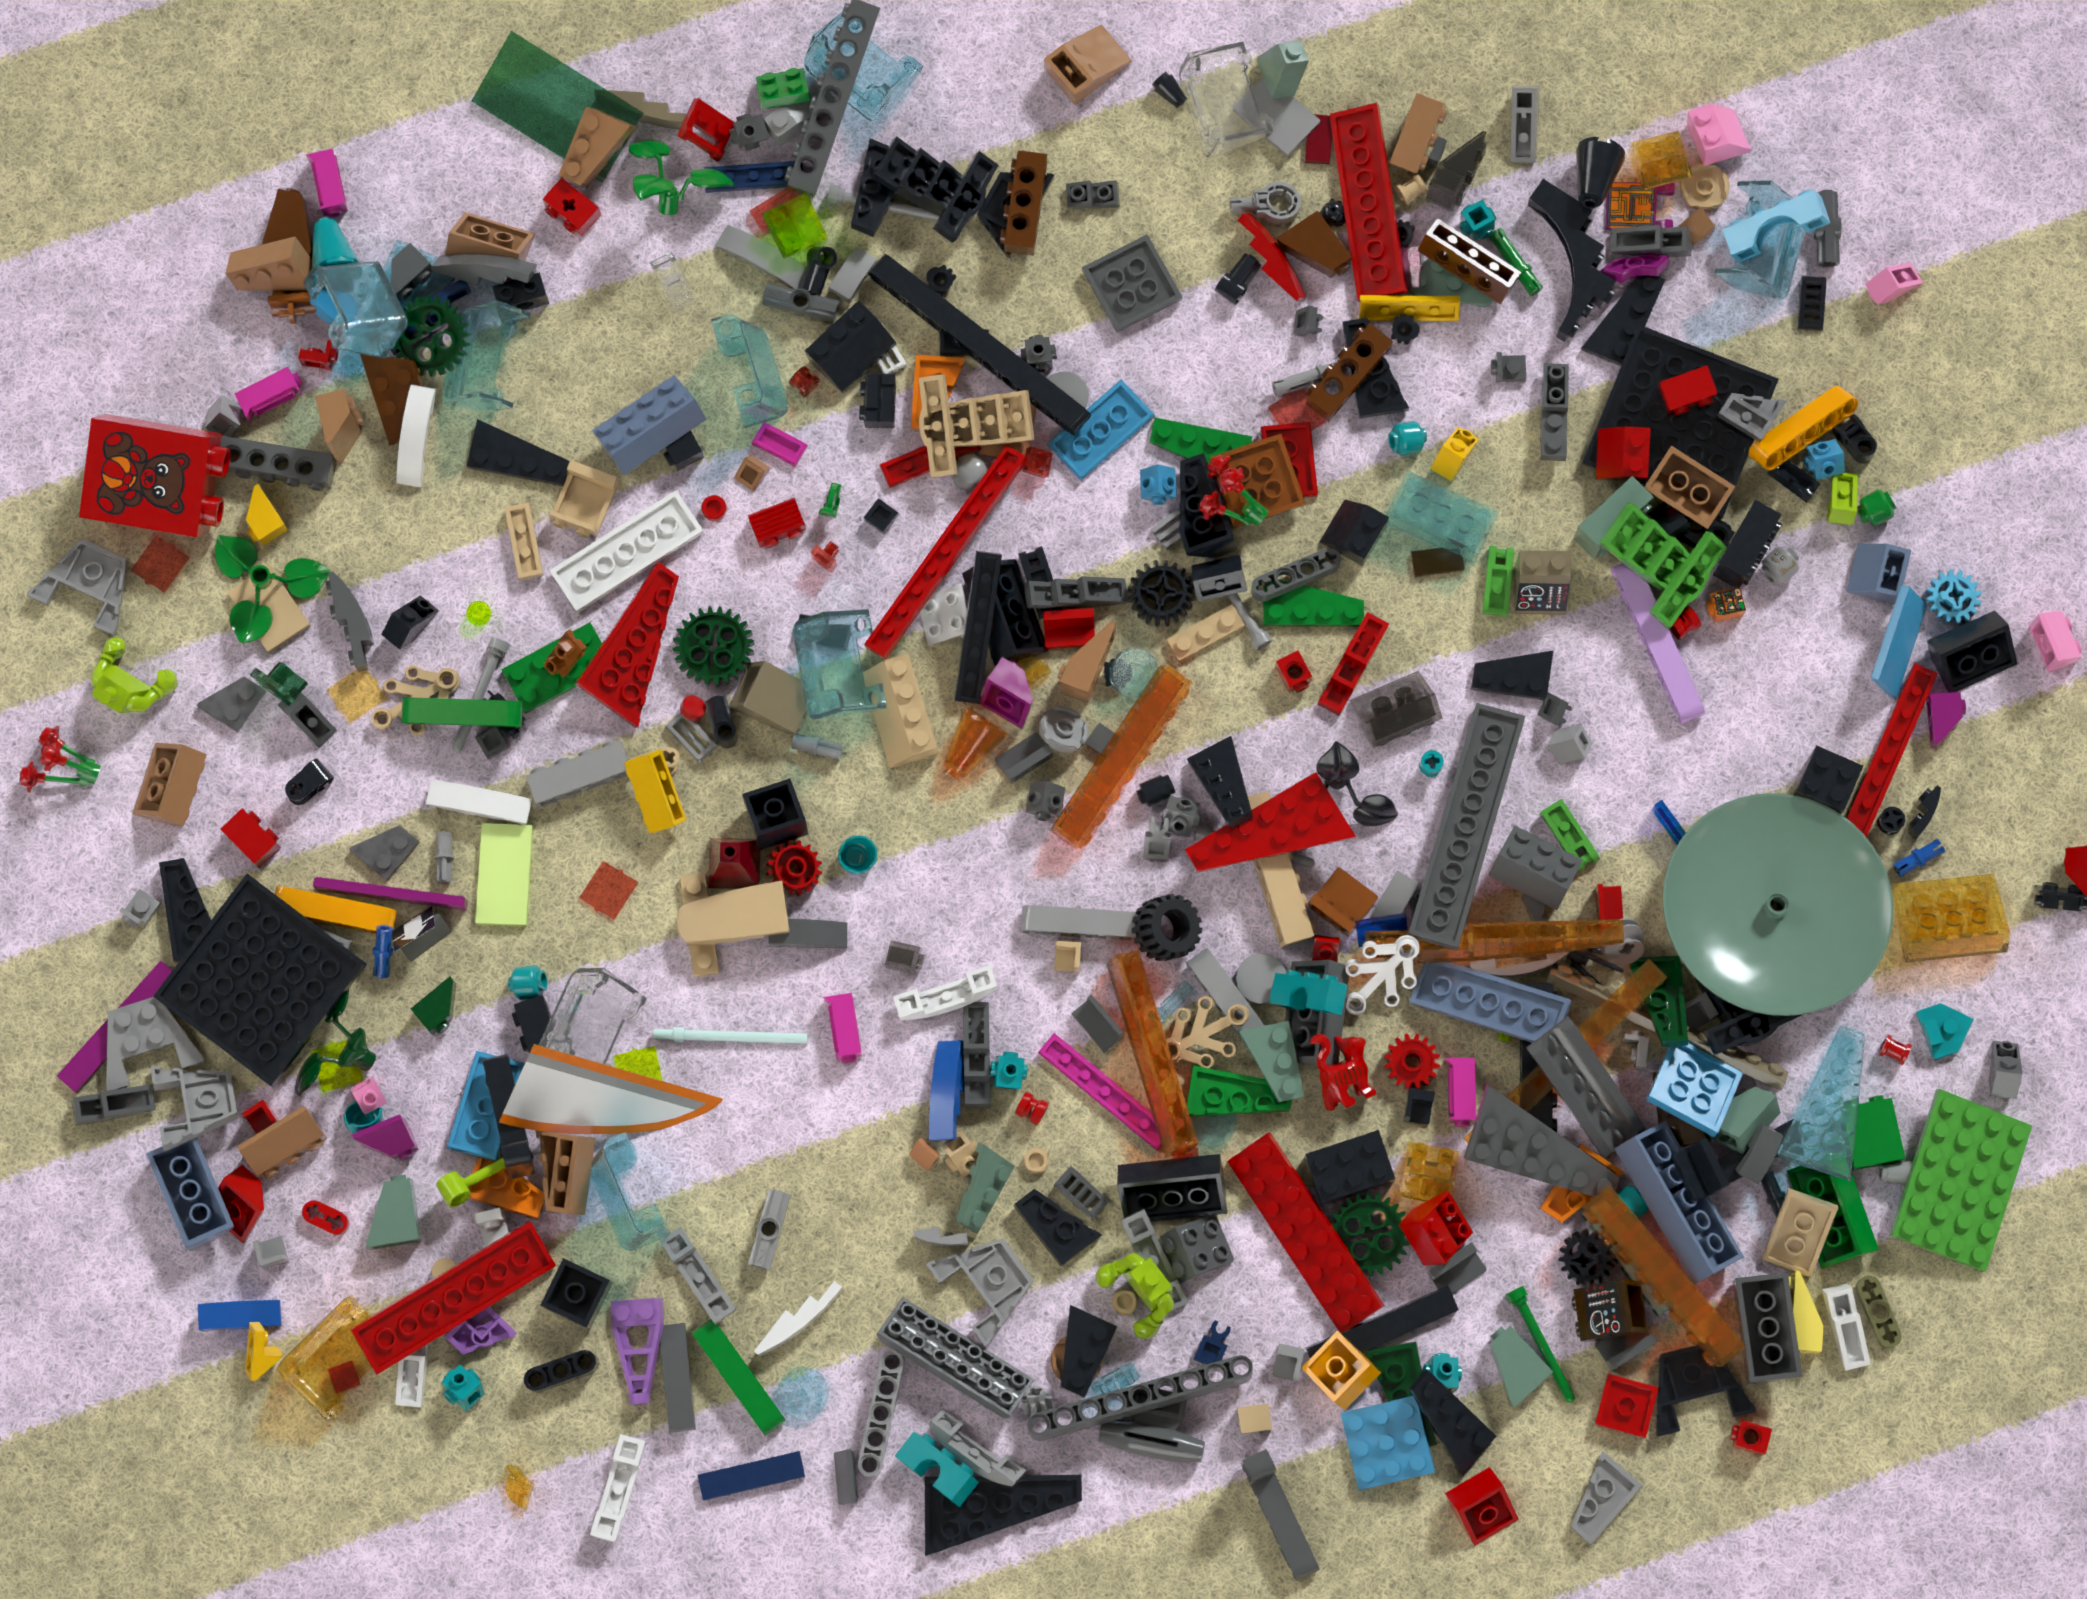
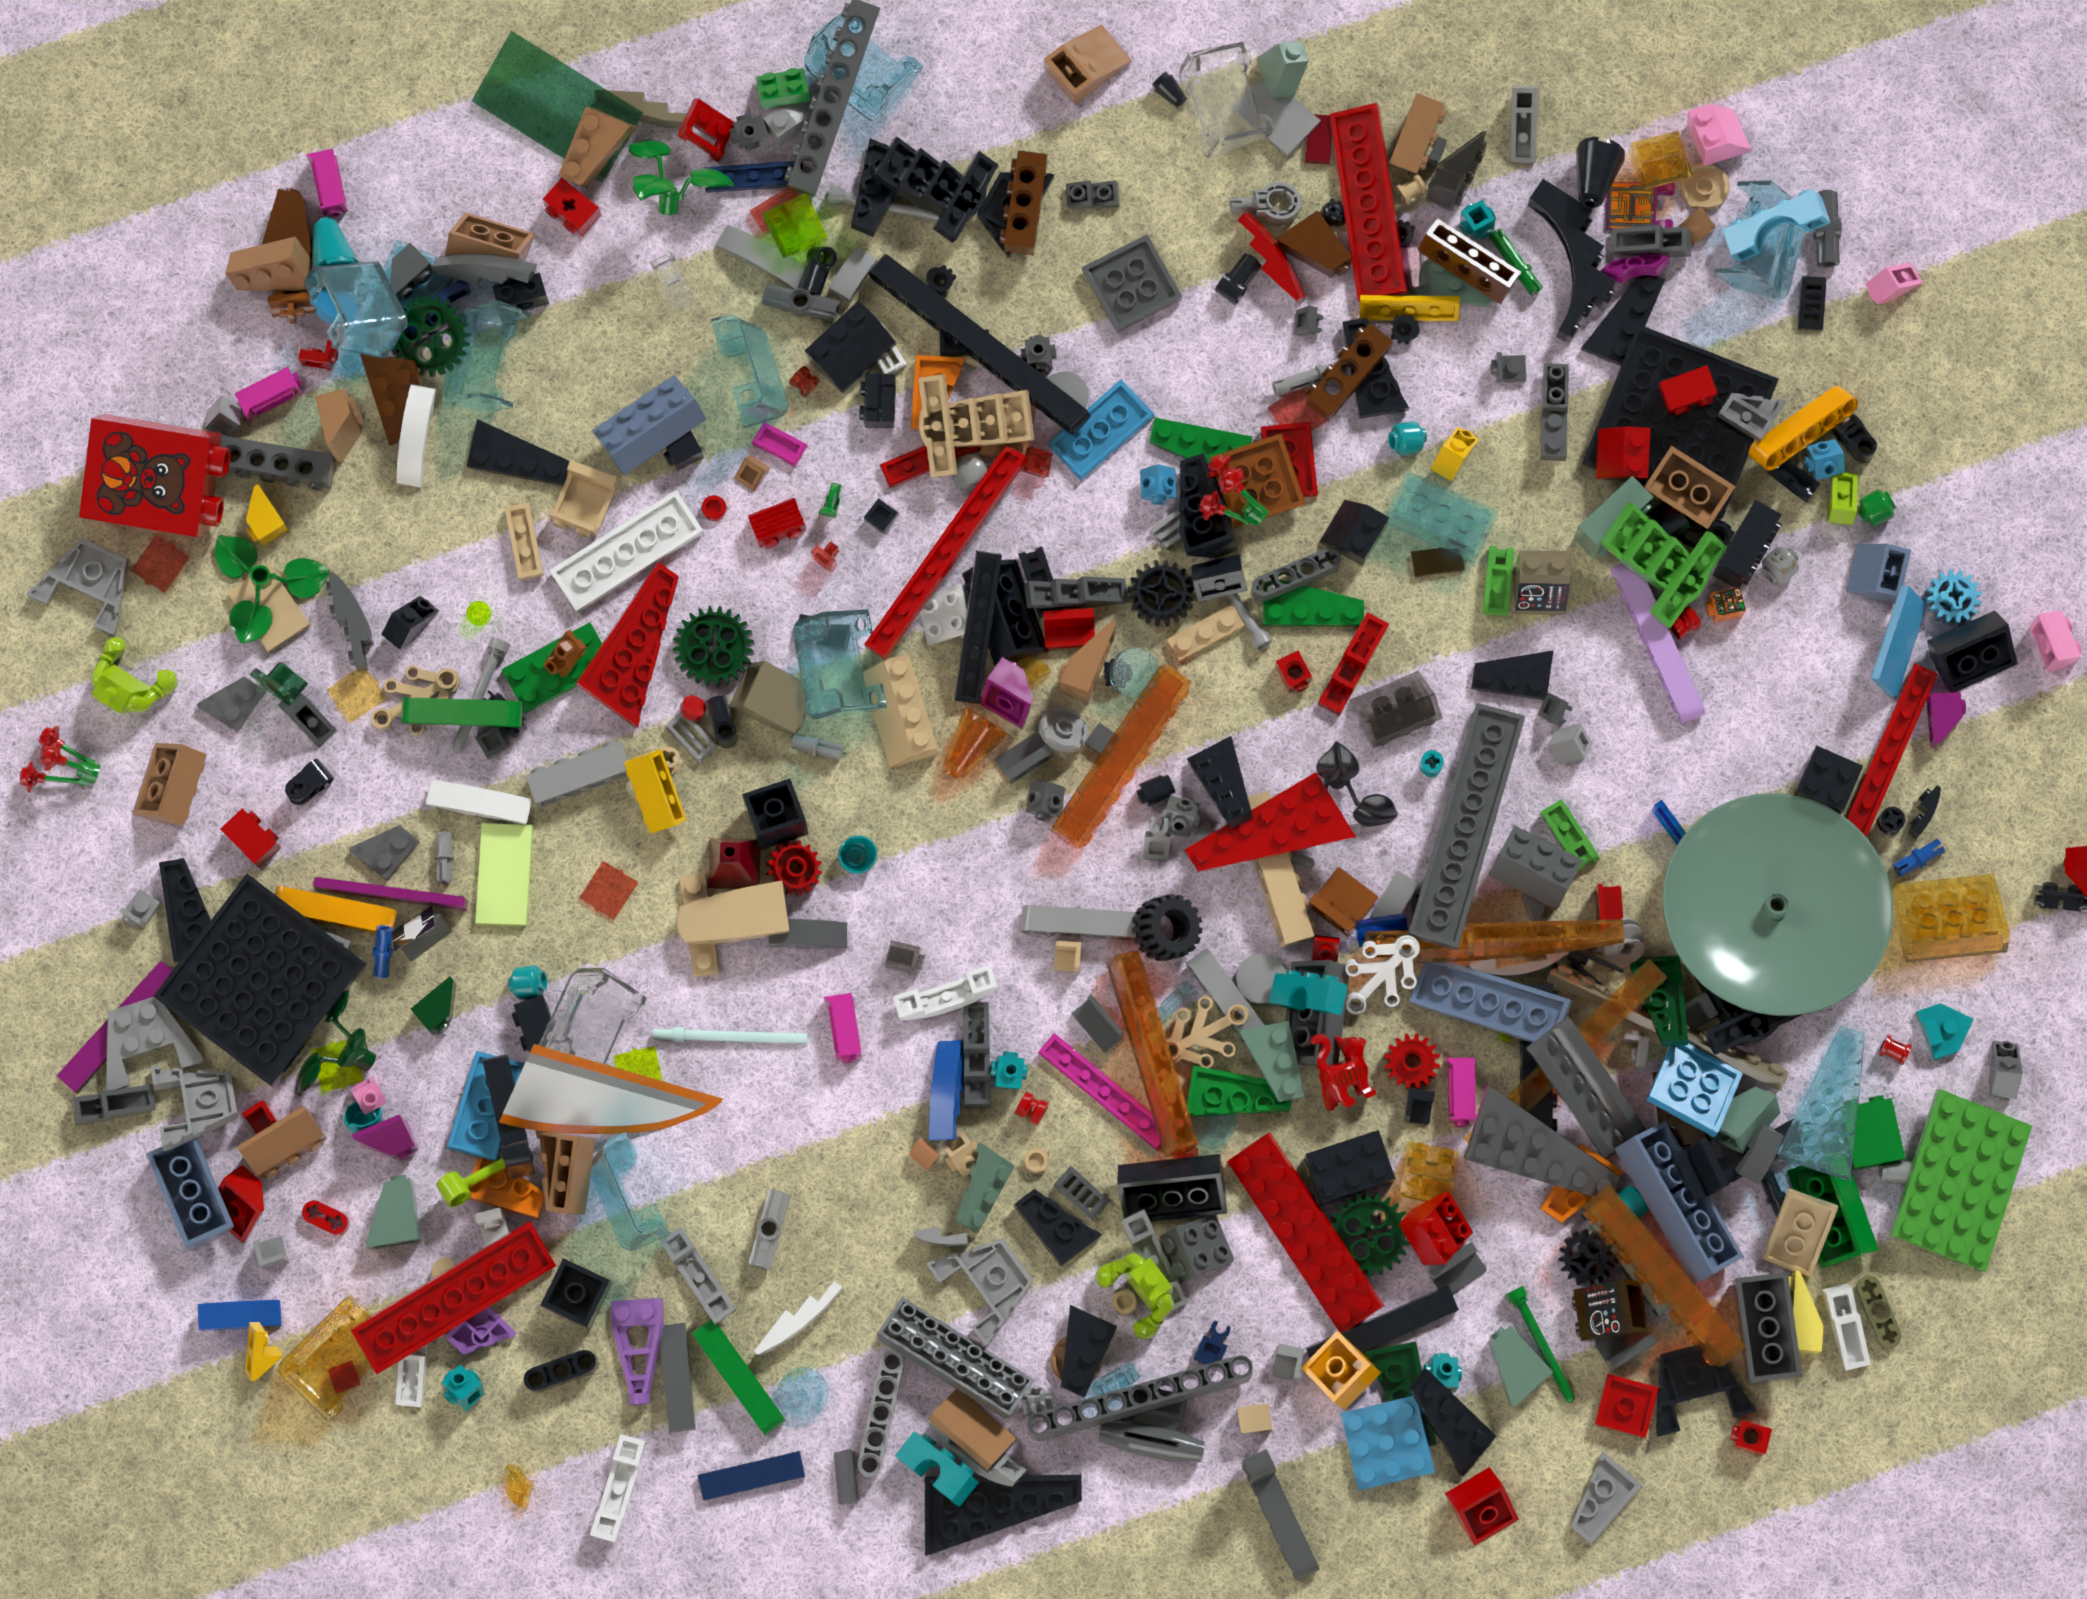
(972, 1429): none -> medium nougat tile

